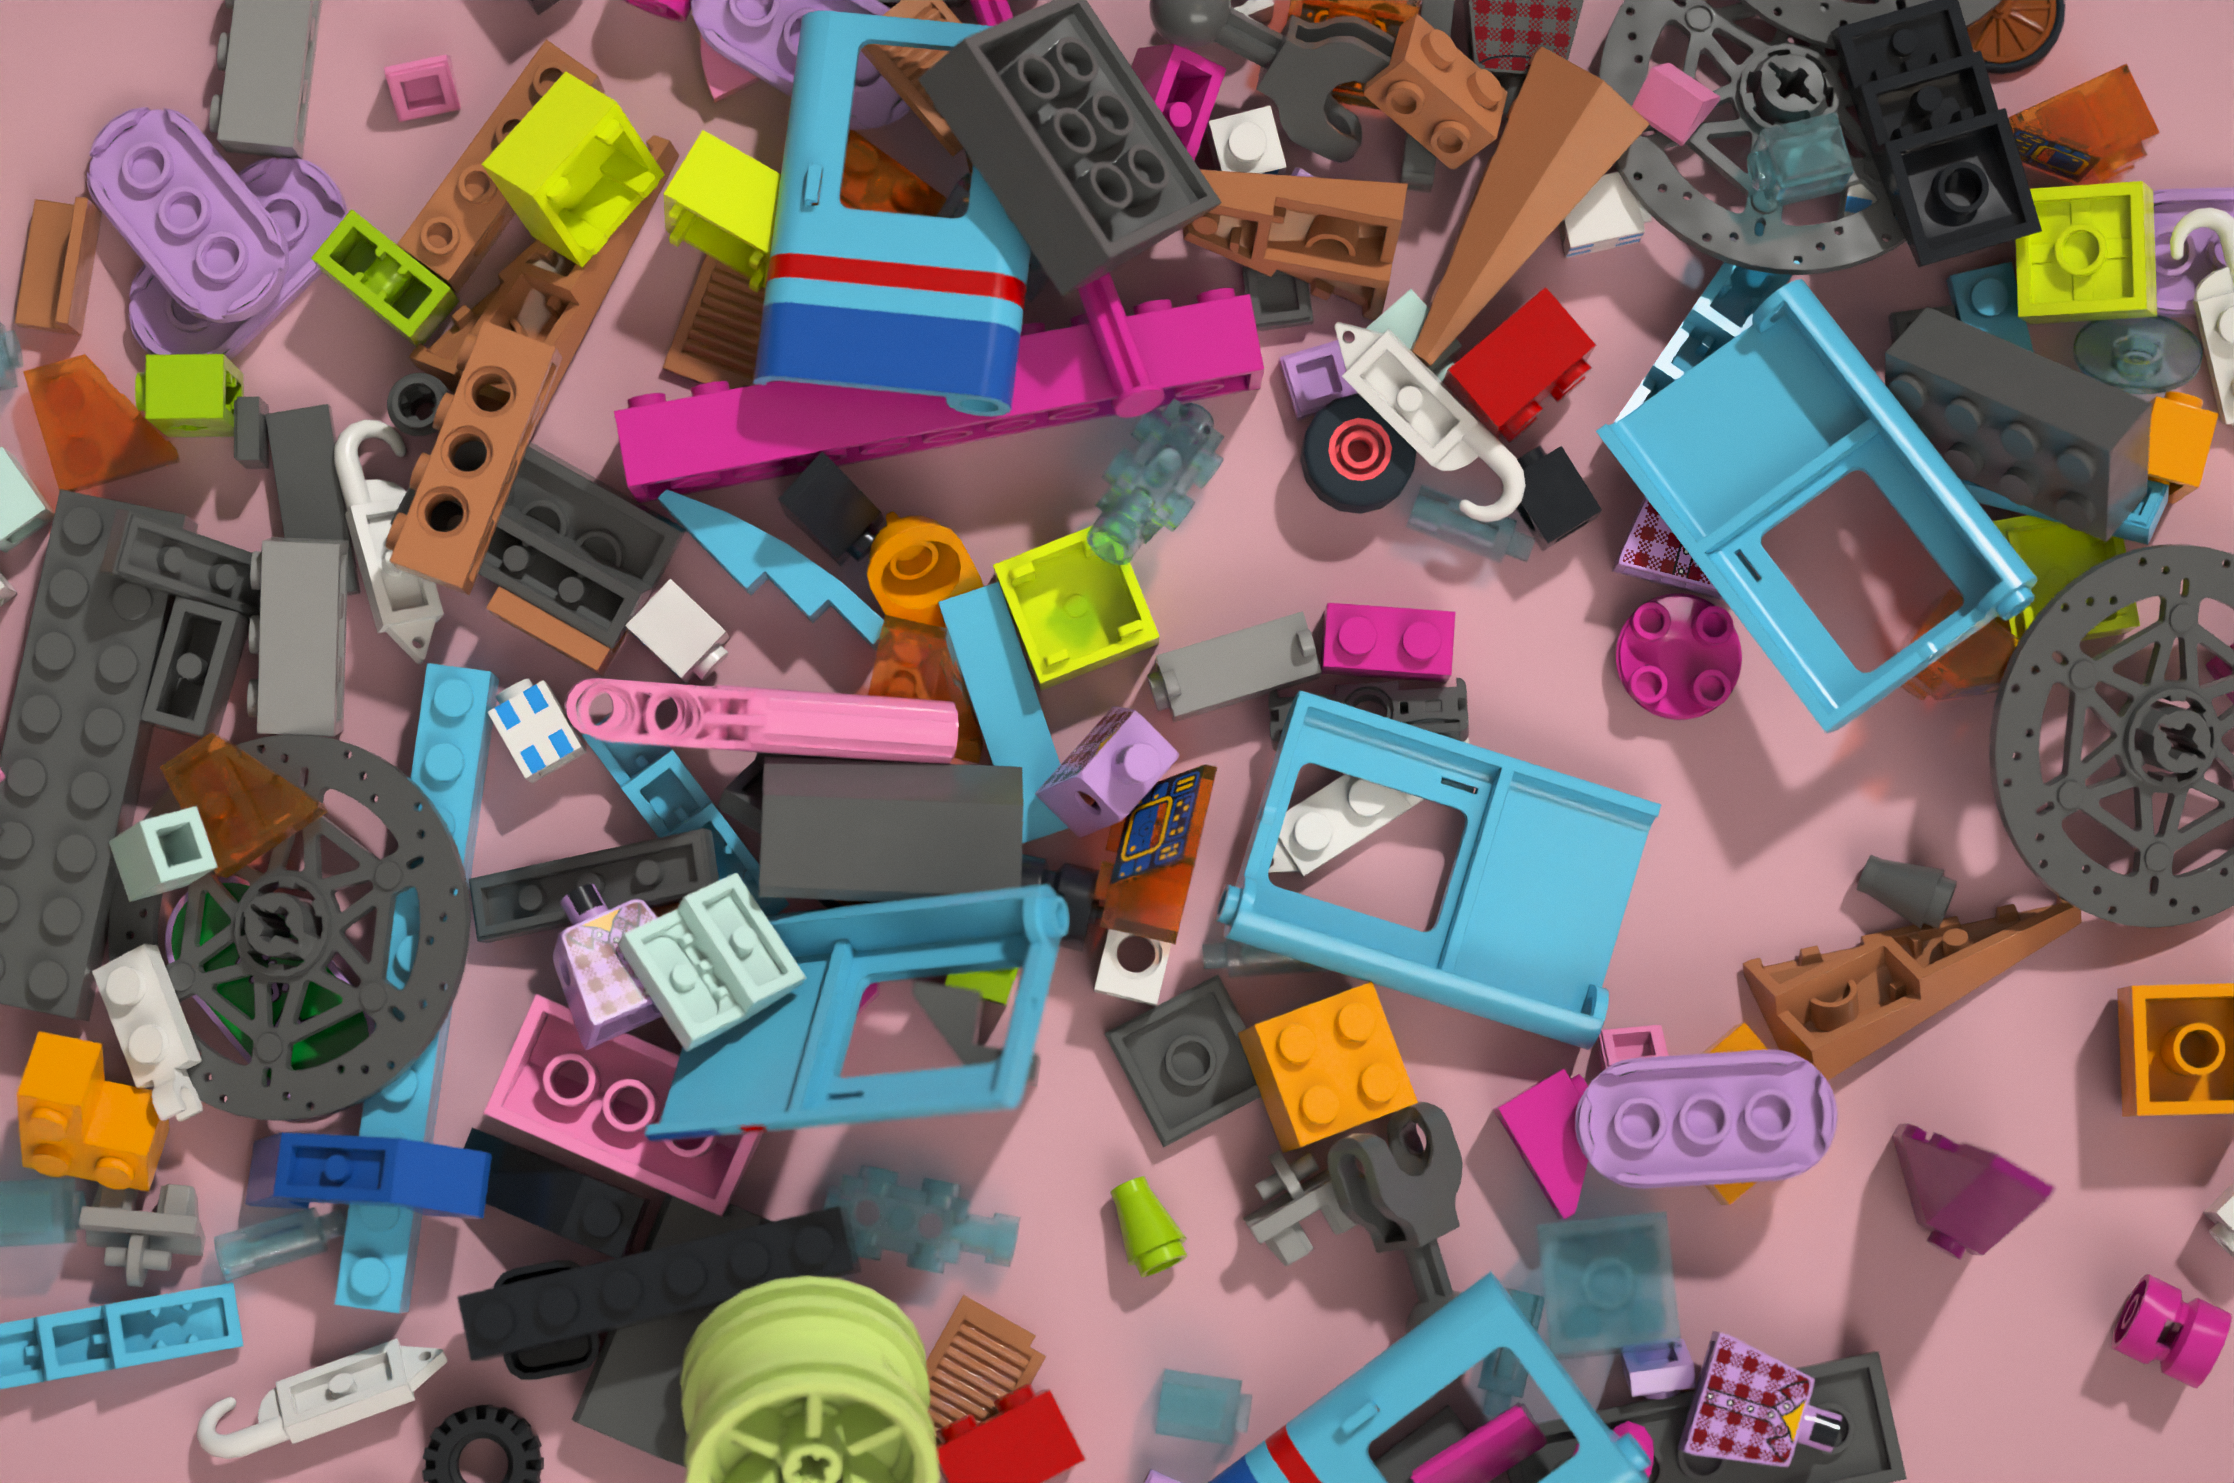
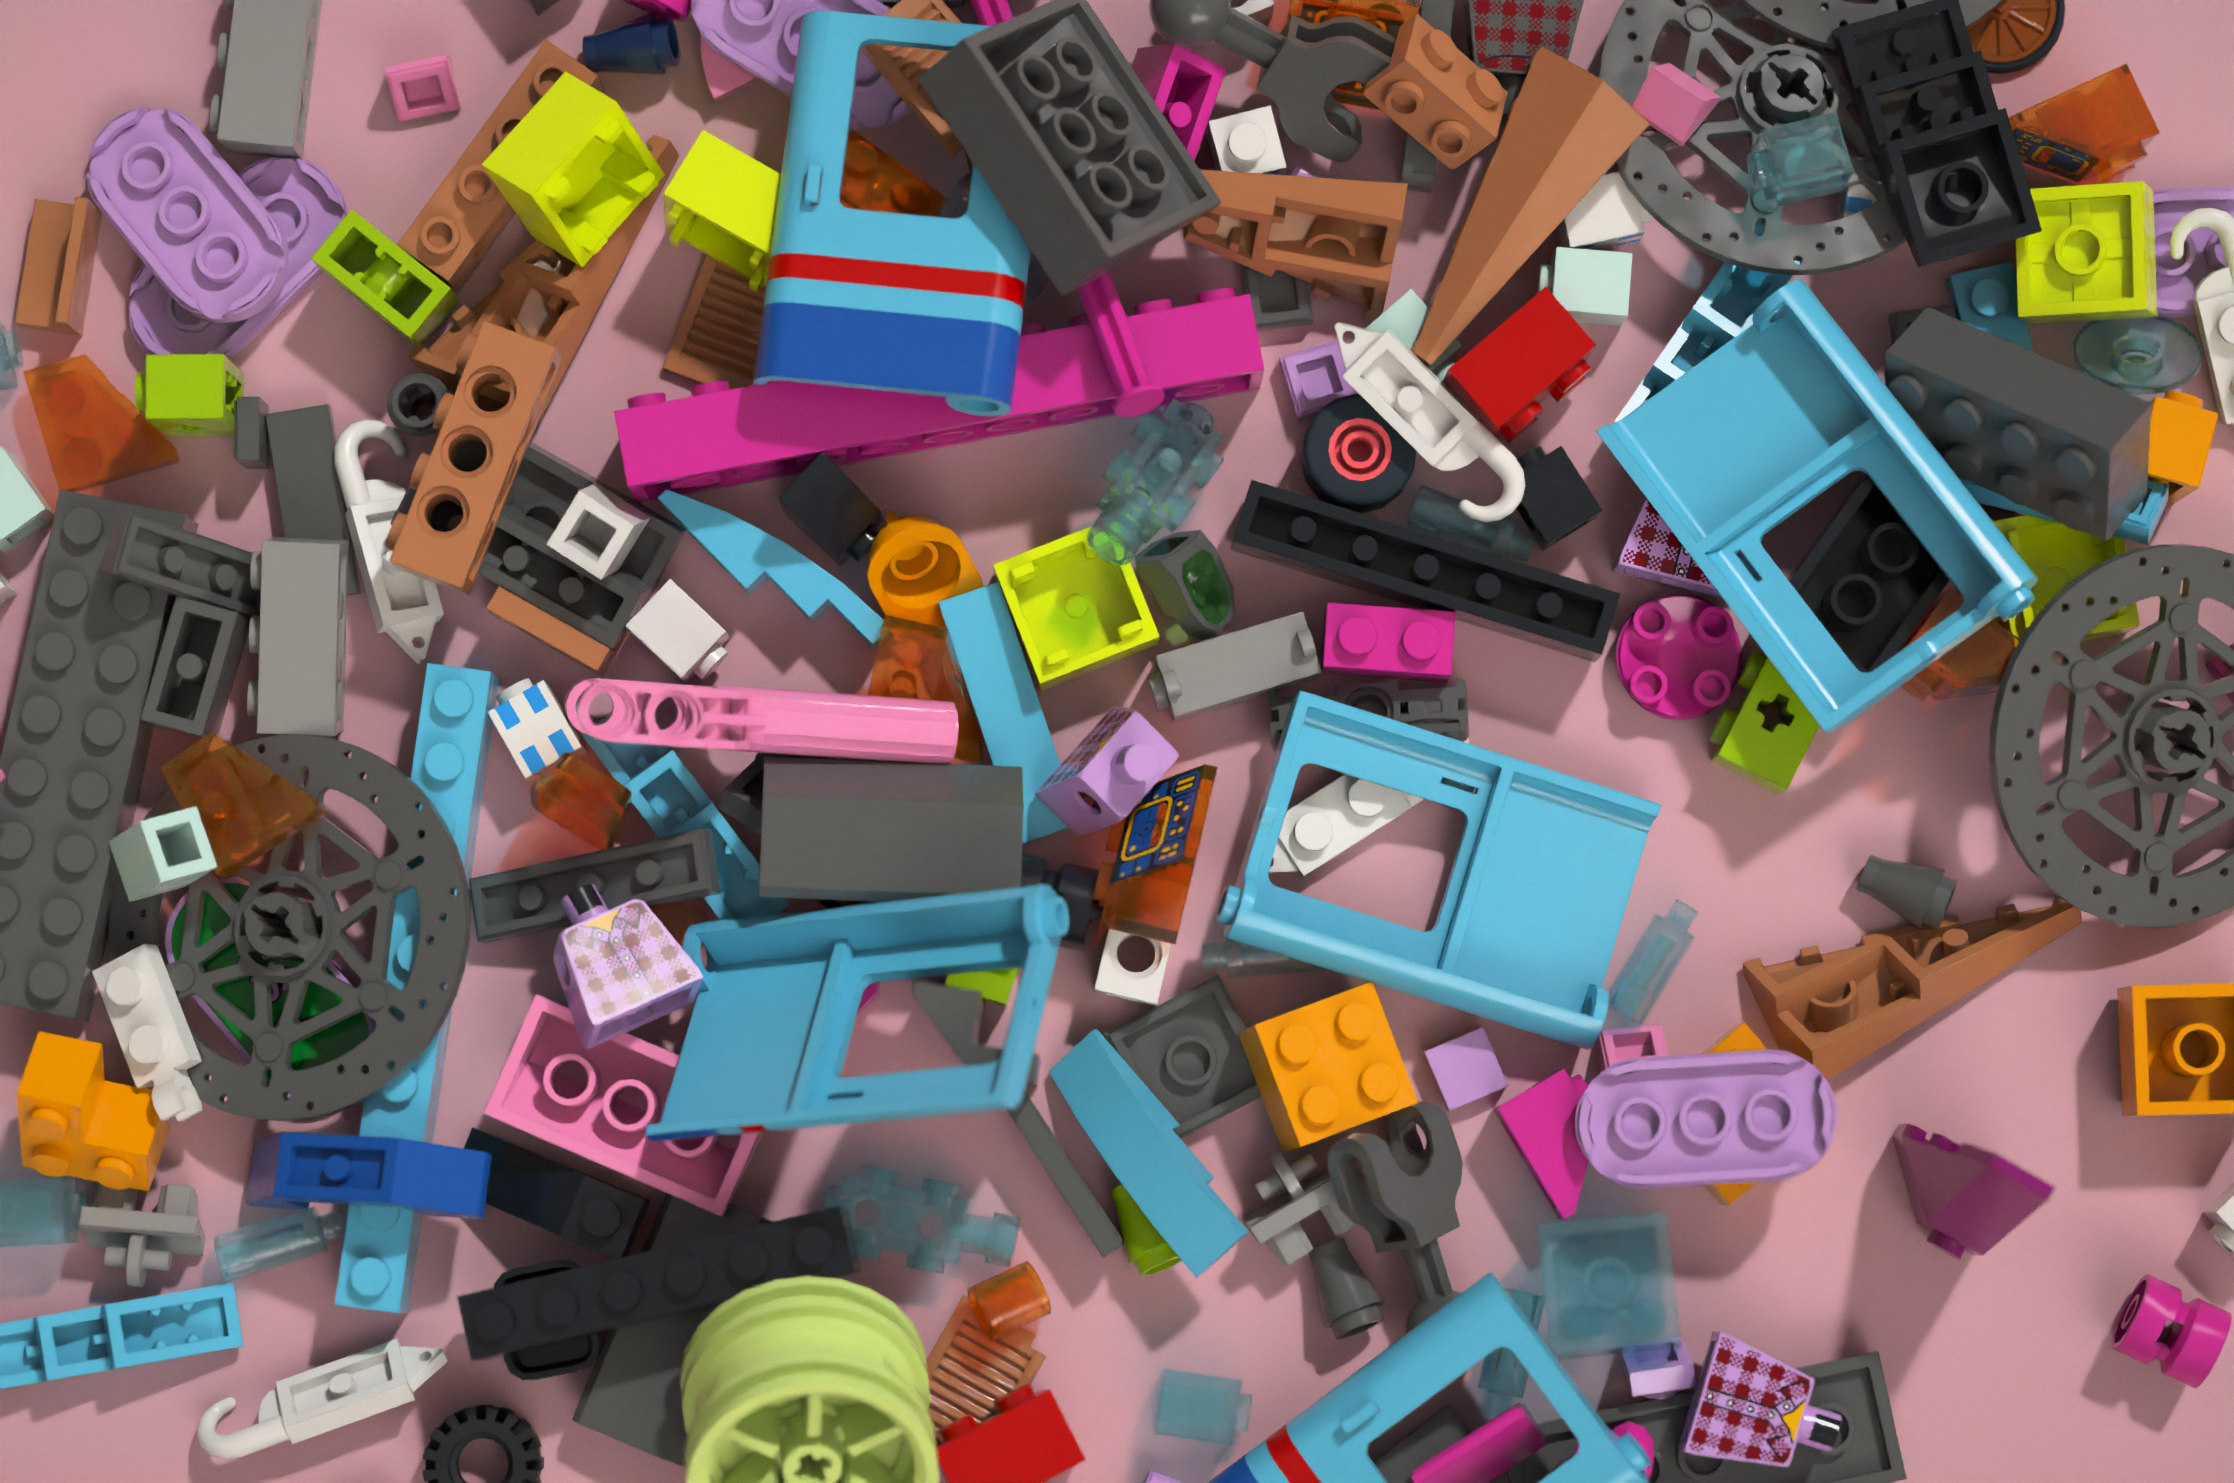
(583, 801): none -> clear orange piece
(598, 530): none -> white brick
(636, 46): none -> dark blue cone
(711, 961): light aqua slope -> none
(1009, 1300): none -> clear orange beam
(1065, 1176): none -> dark grey tile
(1145, 1152): none -> medium azure slope
(1188, 582): none -> dark grey rock
(1344, 1291): none -> dark grey cone
(1425, 571): none -> black brick
(1465, 1069): none -> lavender tile
(1589, 284): none -> light aqua brick
(1652, 963): none -> clear light blue cylinder
(1752, 751): none -> lime brick
(1868, 578): none -> black brick

